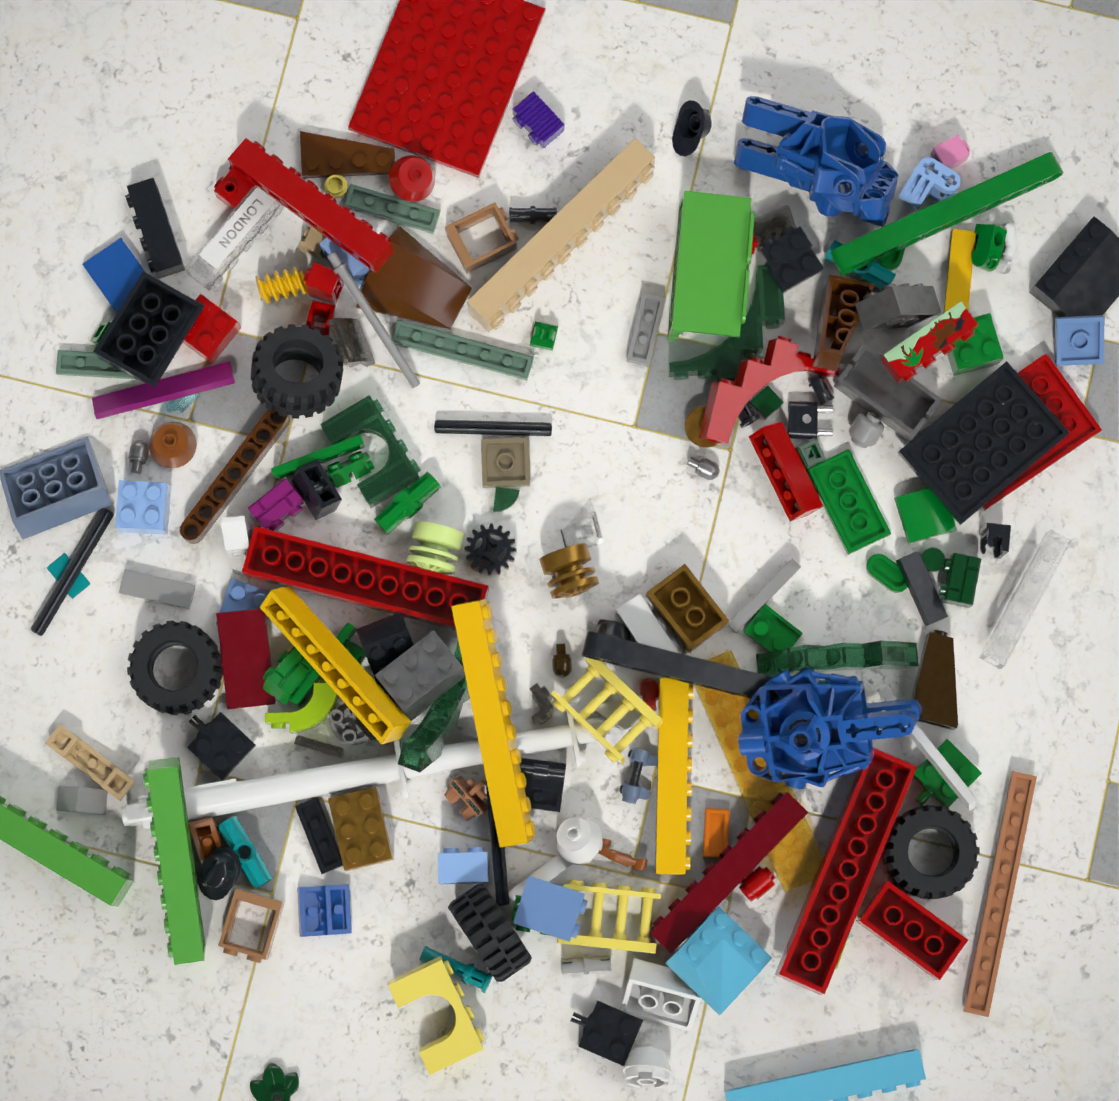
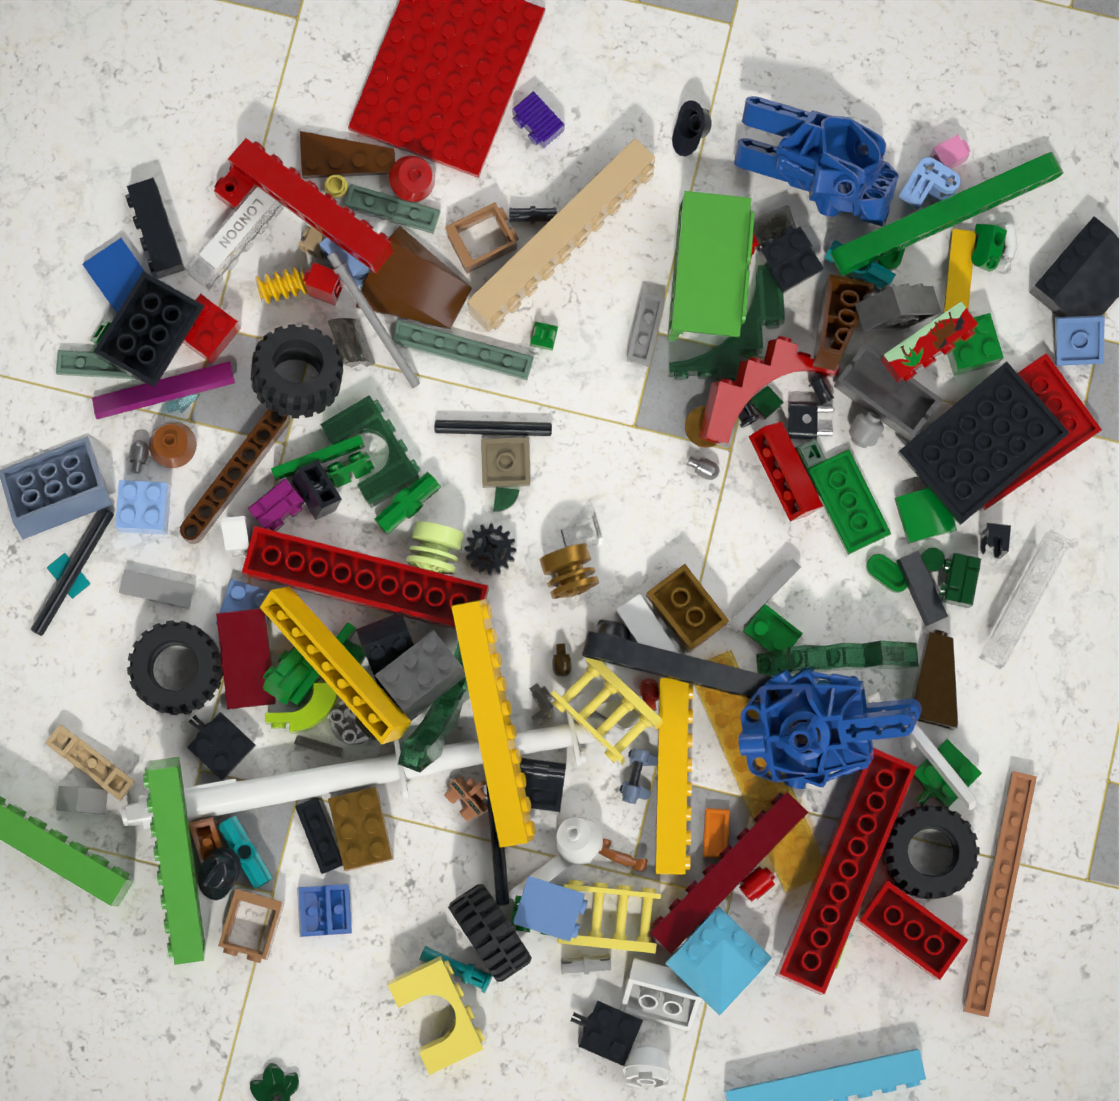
(319, 316): red window -> none
(463, 867): light blue brick -> none

